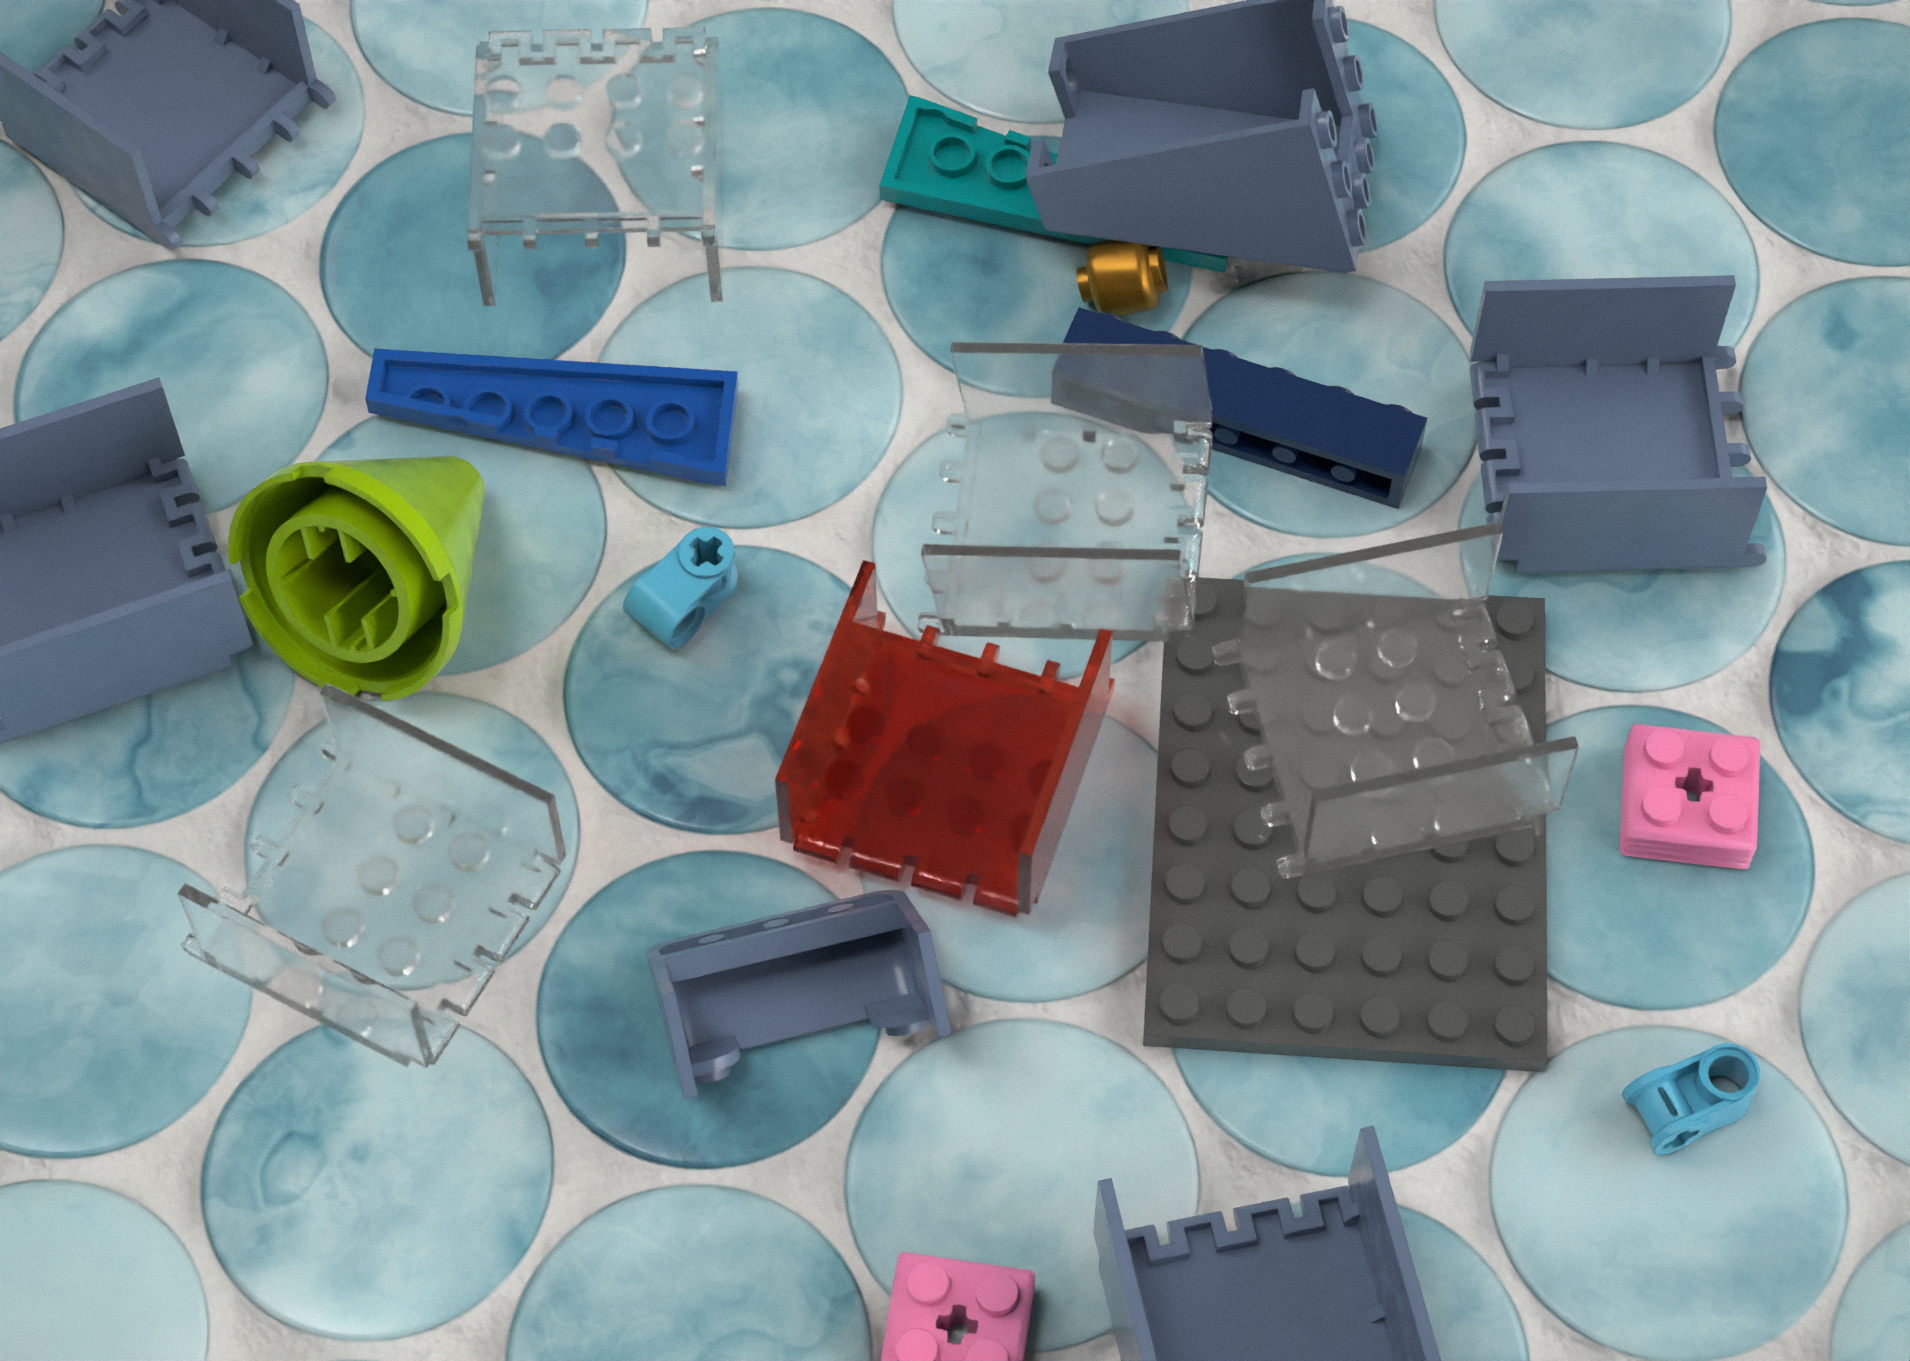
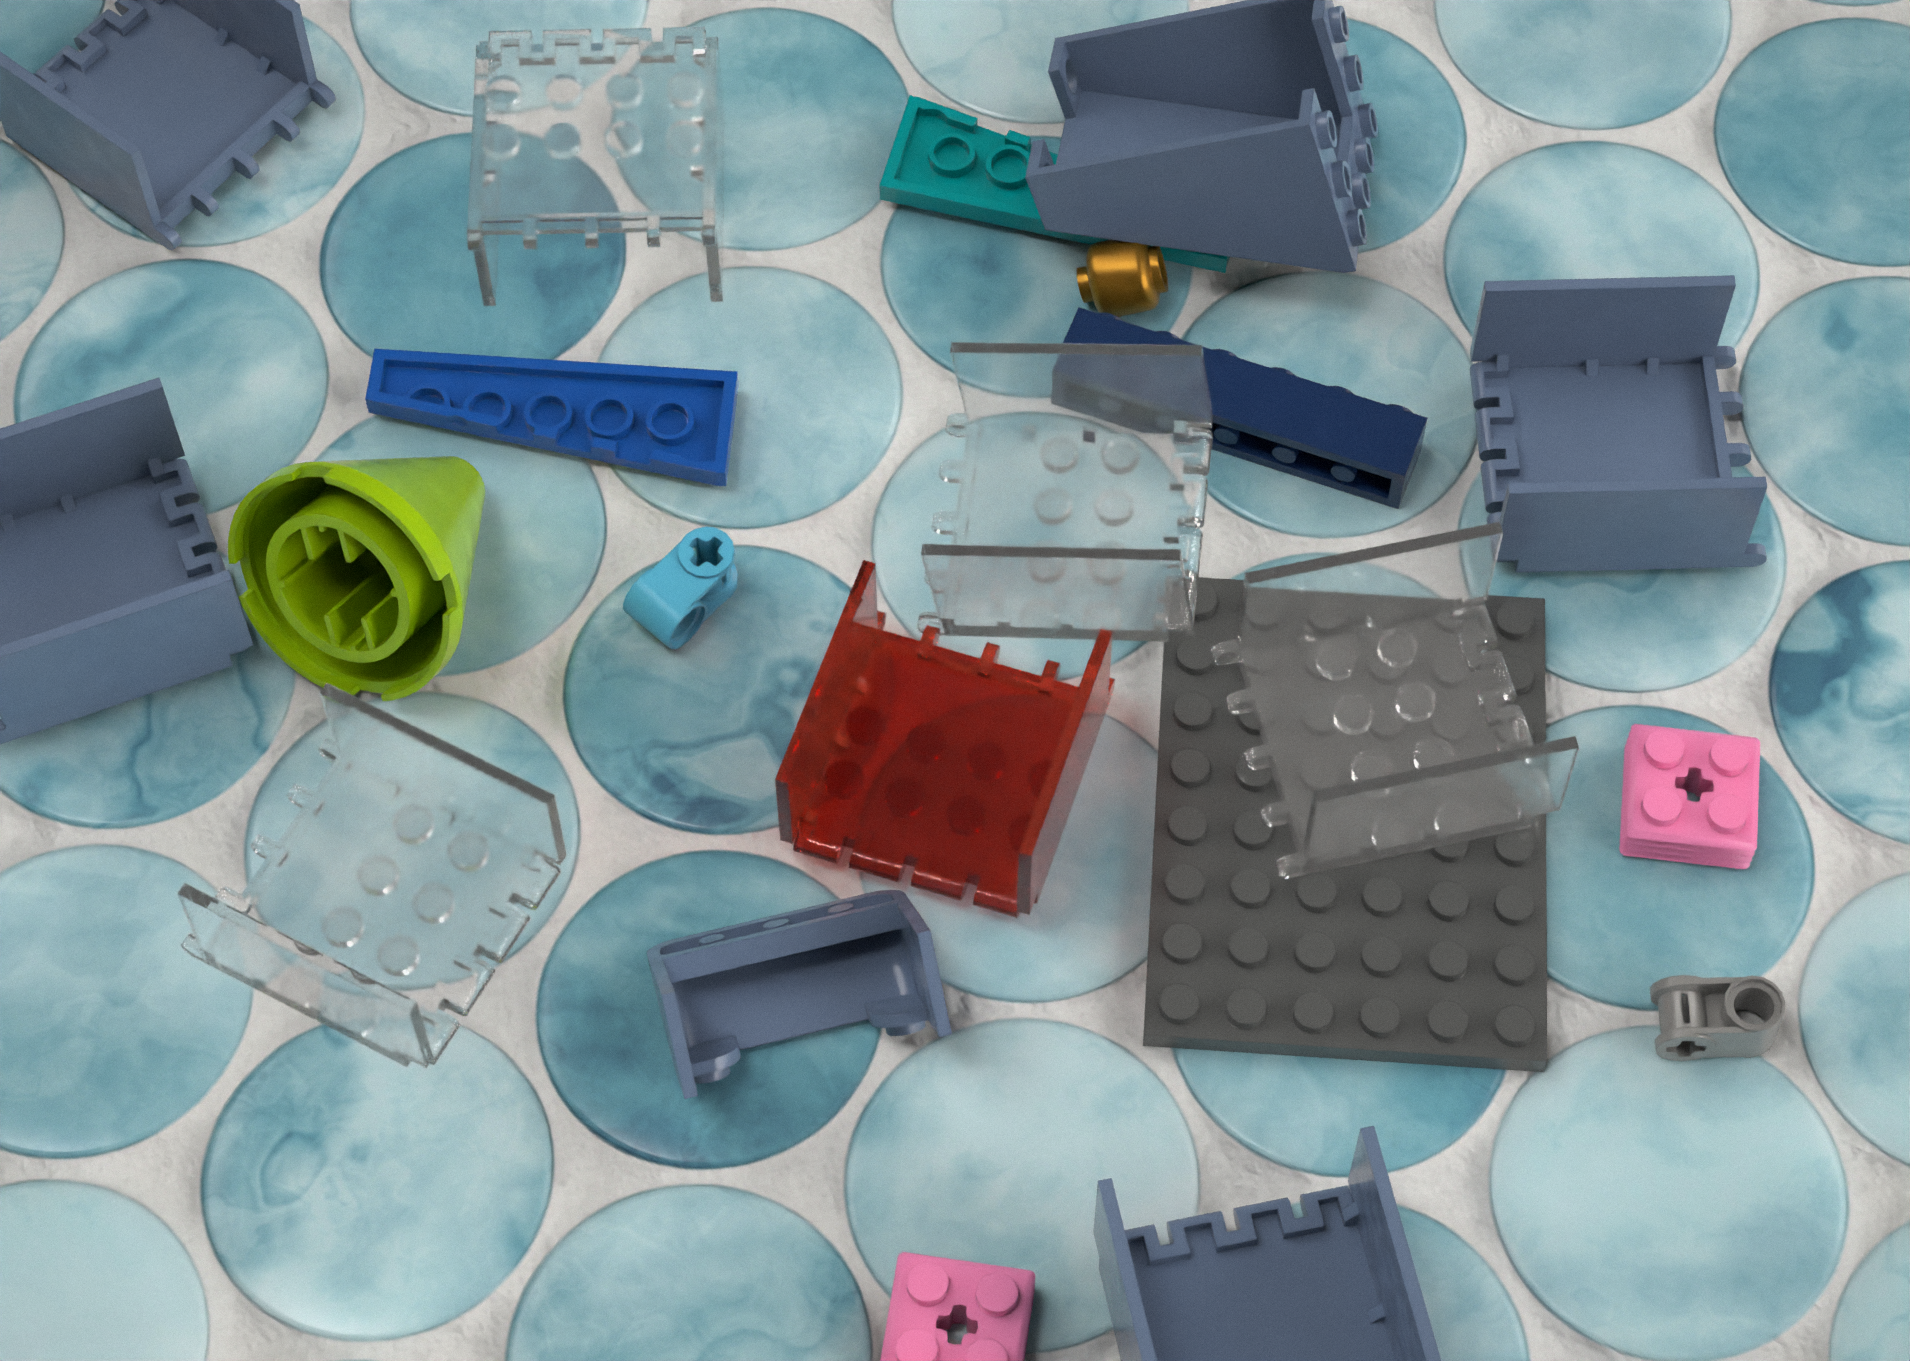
(1683, 1103): medium azure piece -> none
(1702, 1020): none -> light grey piece

